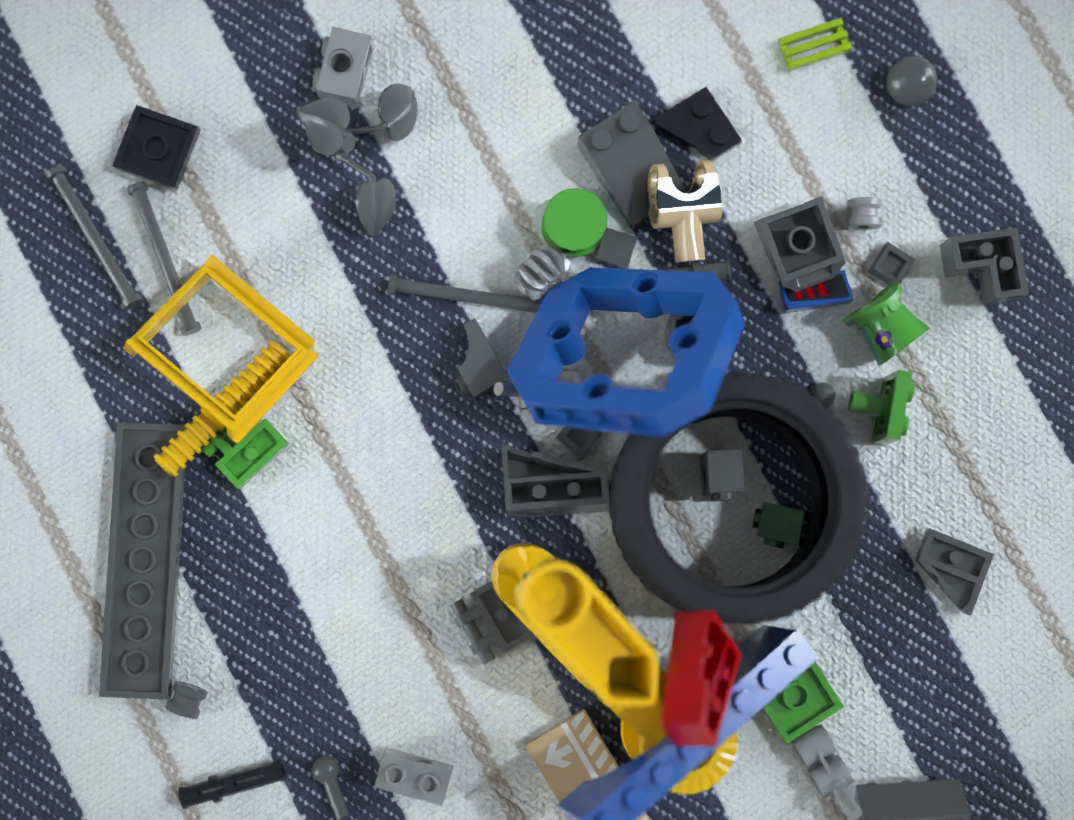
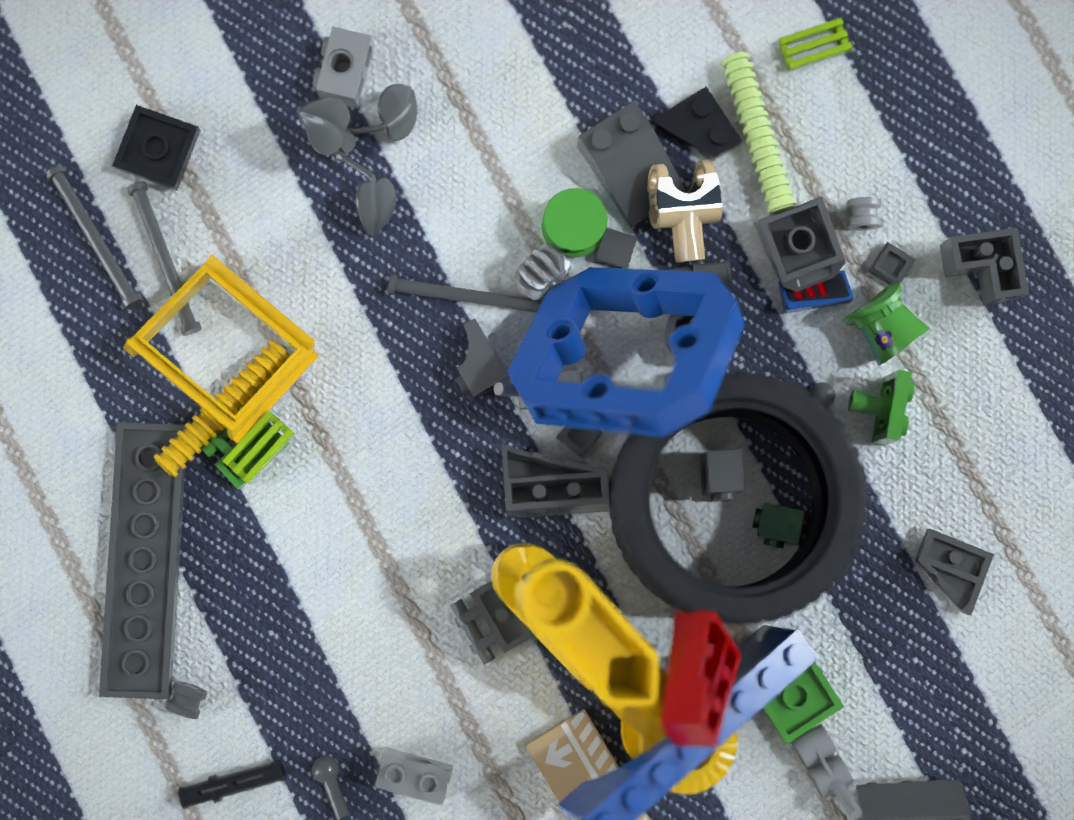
(247, 440): none -> lime tile
(758, 132): none -> yellowish green piece
(911, 81): dark grey hair -> none

